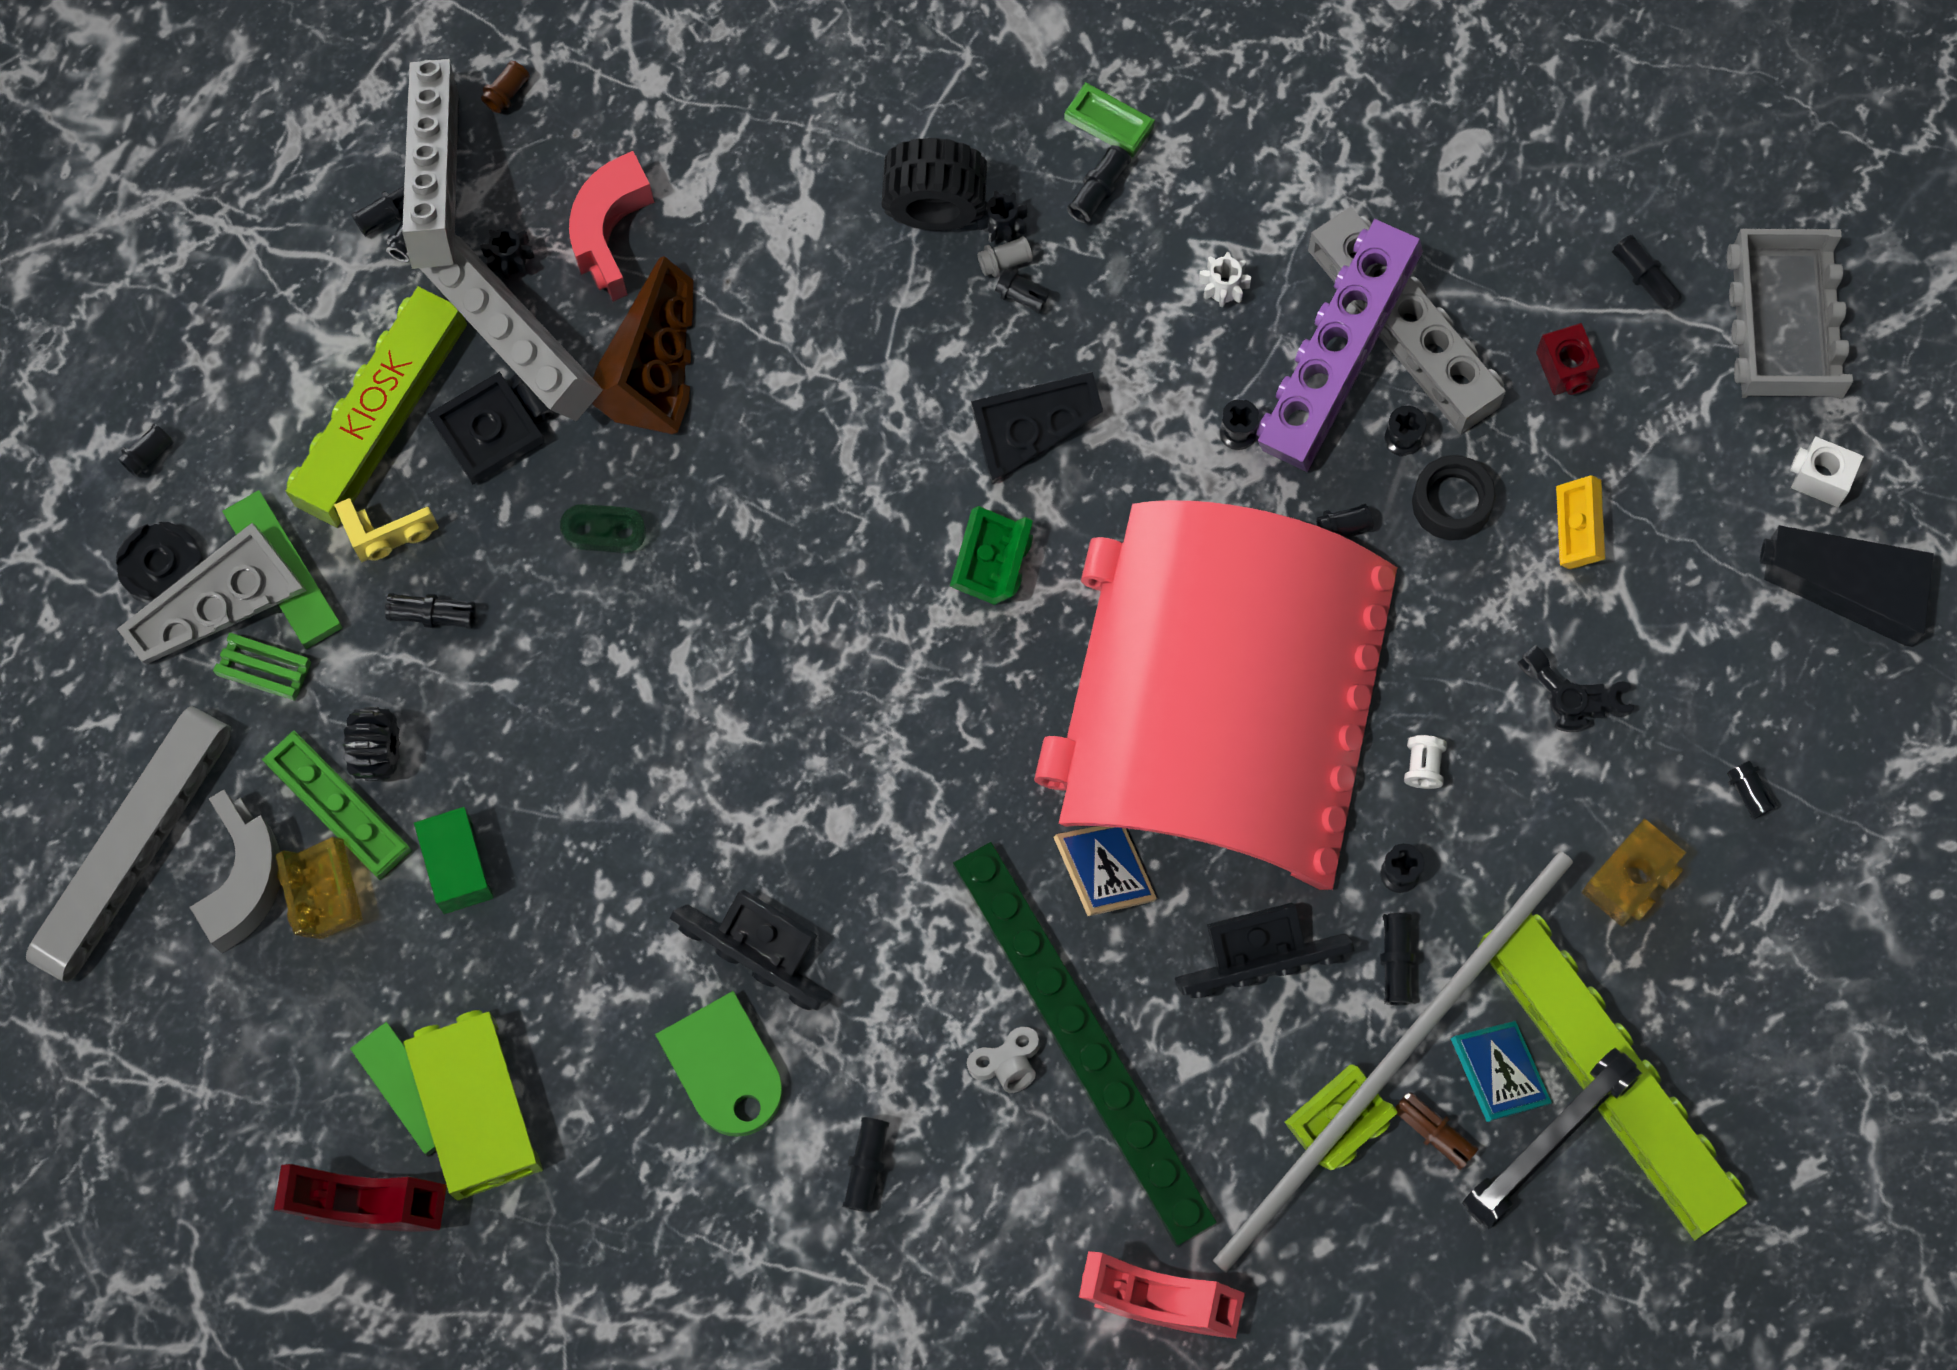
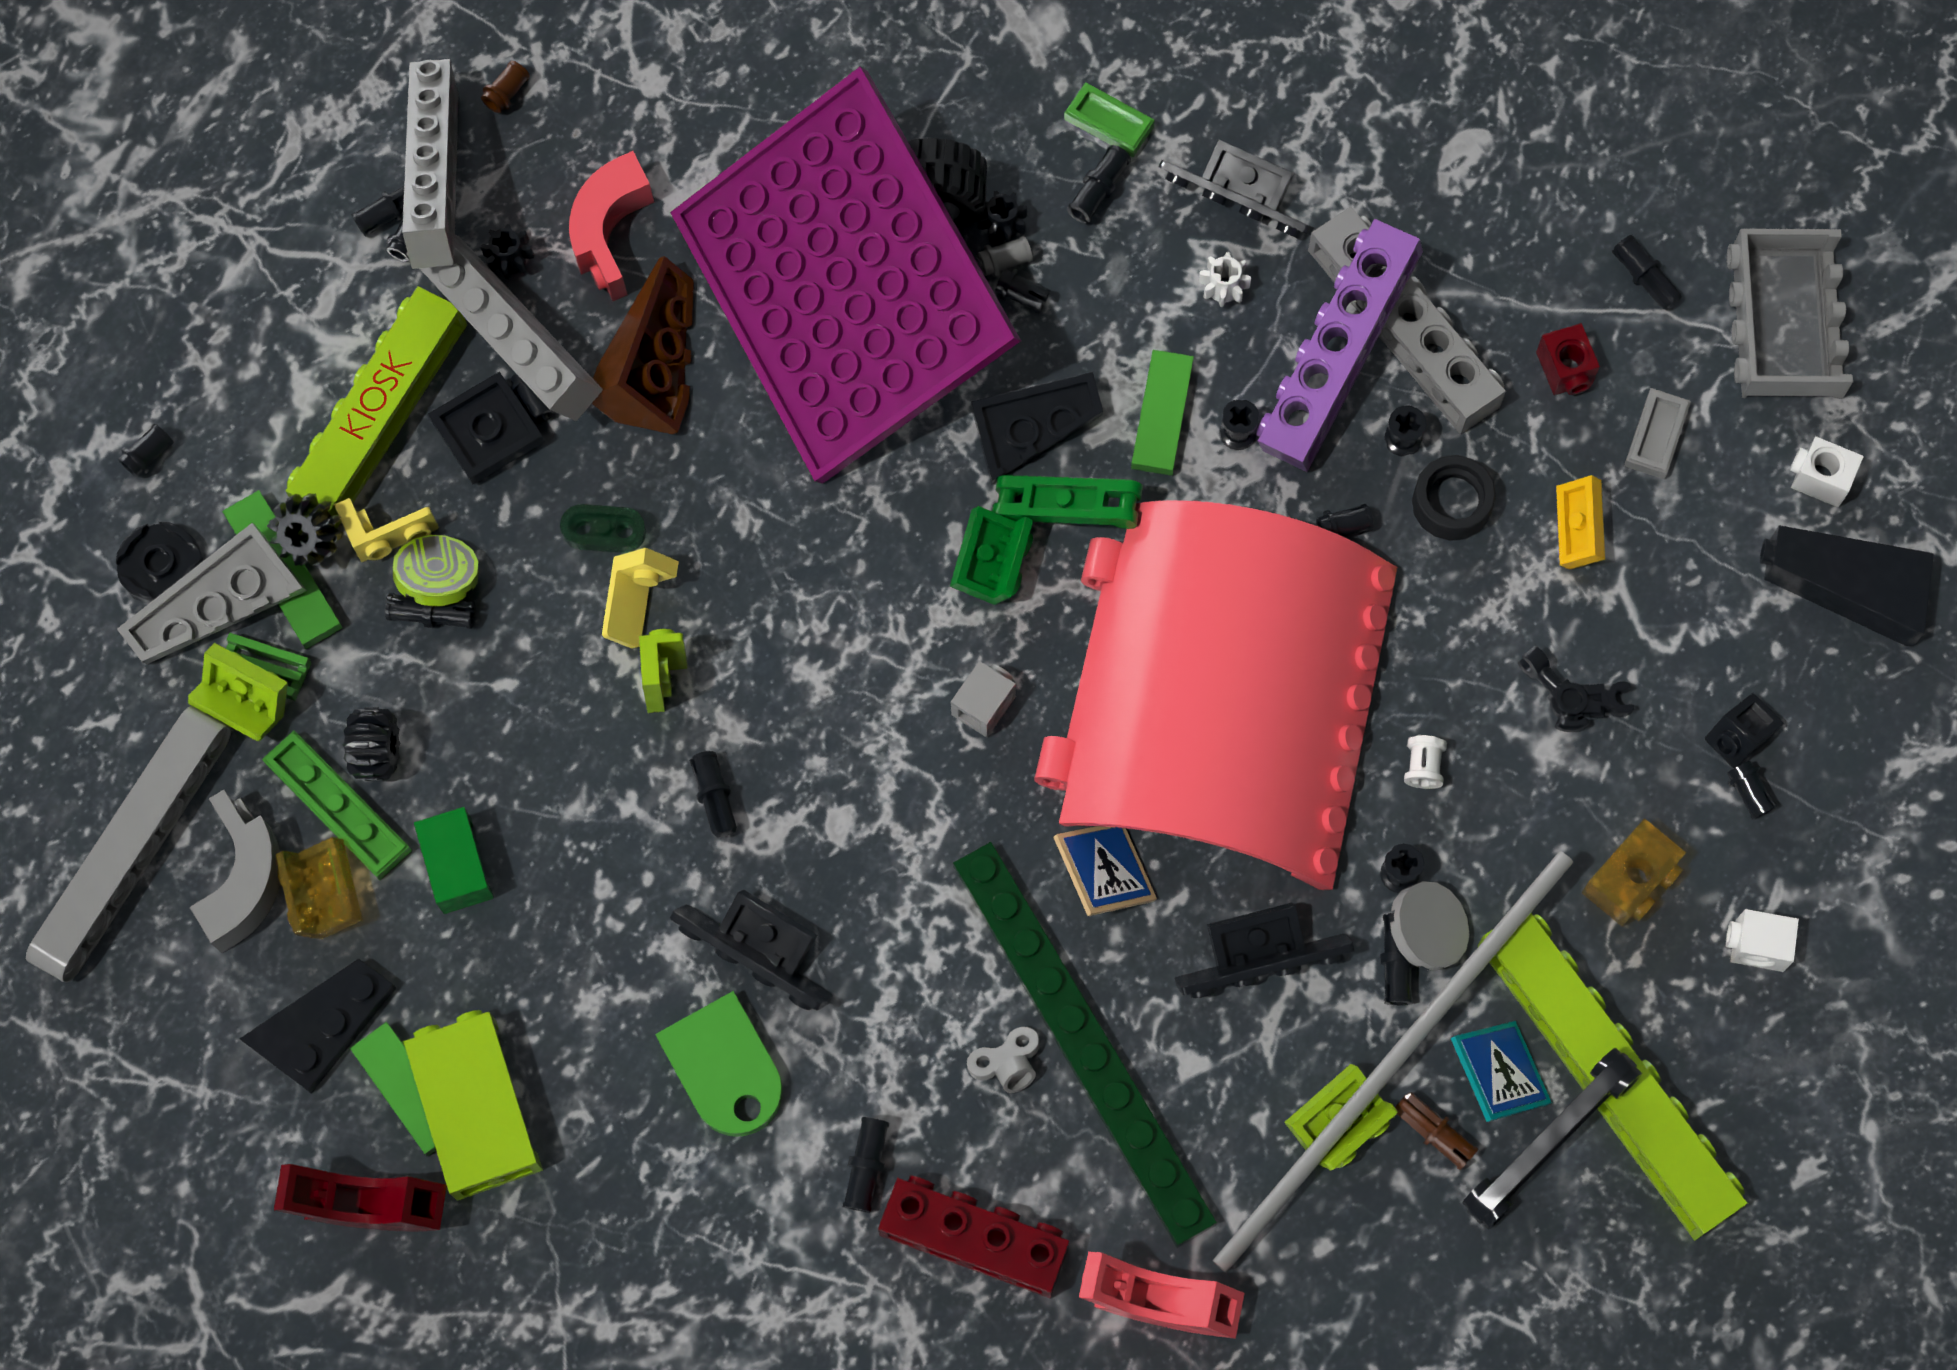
(239, 693): none -> lime bracket
(305, 529): none -> black gear
(321, 1025): none -> black wing
(435, 570): none -> tile
(629, 591): none -> light yellow bracket
(659, 653): none -> lime bracket
(713, 793): none -> black axle
(844, 276): none -> magenta plate
(973, 1236): none -> dark red brick
(984, 698): none -> light grey brick
(1069, 500): none -> green plate
(1162, 412): none -> bright green tile
(1243, 179): none -> bracket
(1429, 926): none -> light grey tile
(1657, 433): none -> light grey tile
(1743, 730): none -> black bracket
(1762, 940): none -> white brick

